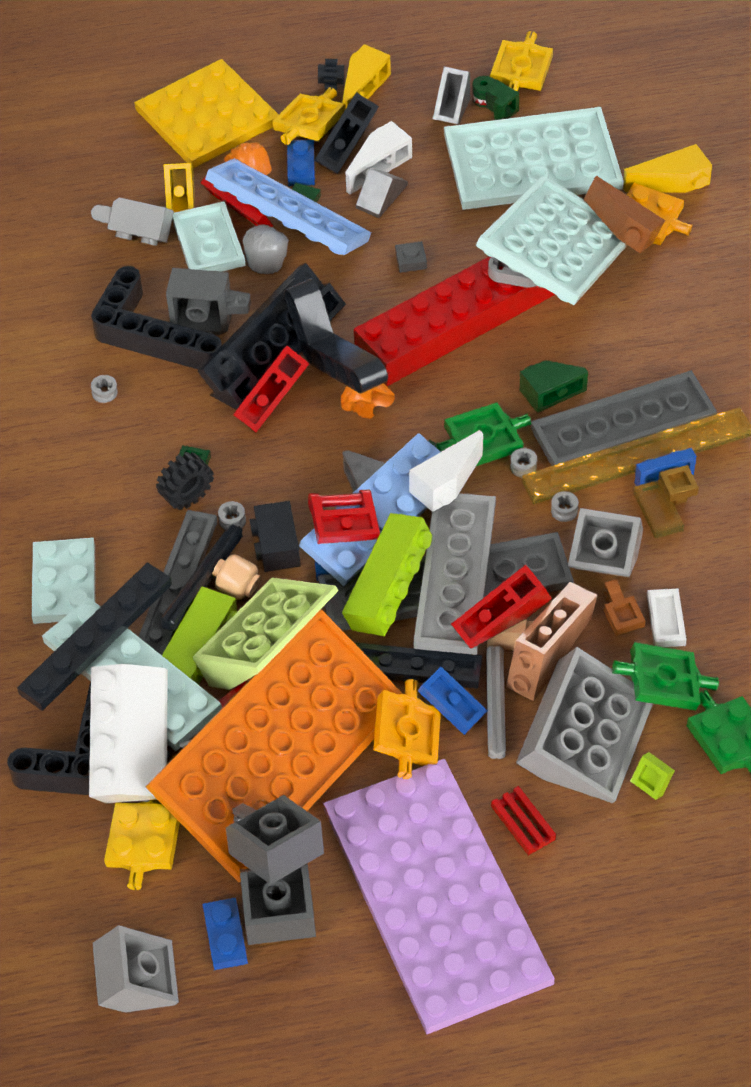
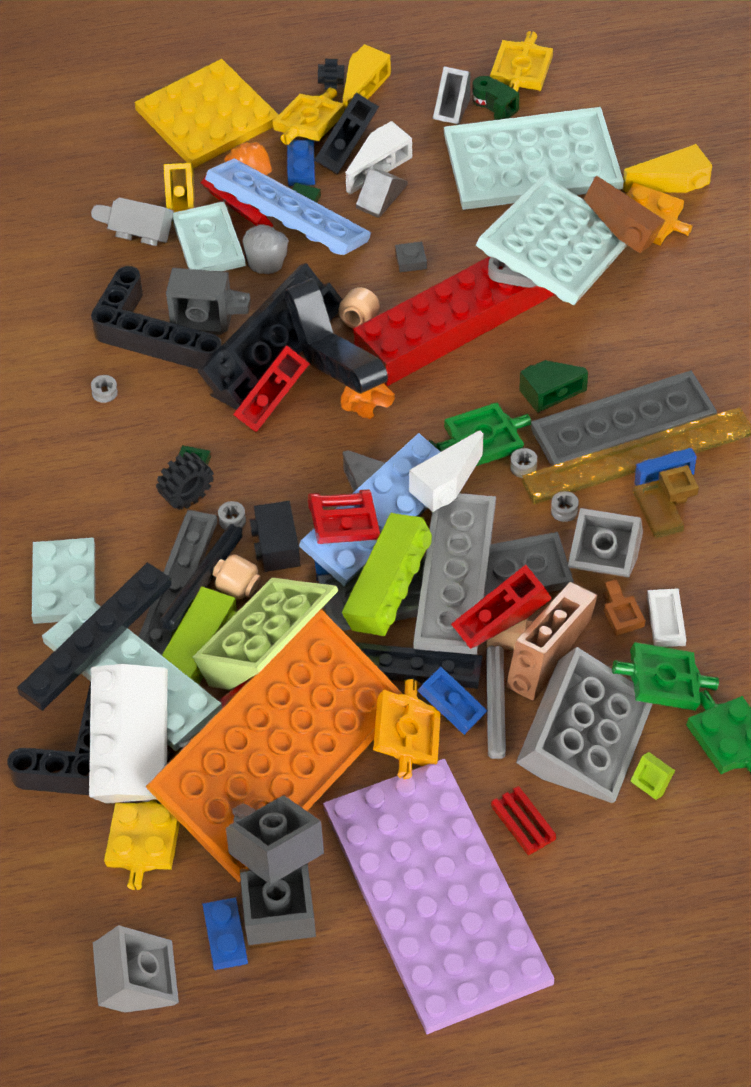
(358, 307): none -> light nougat head

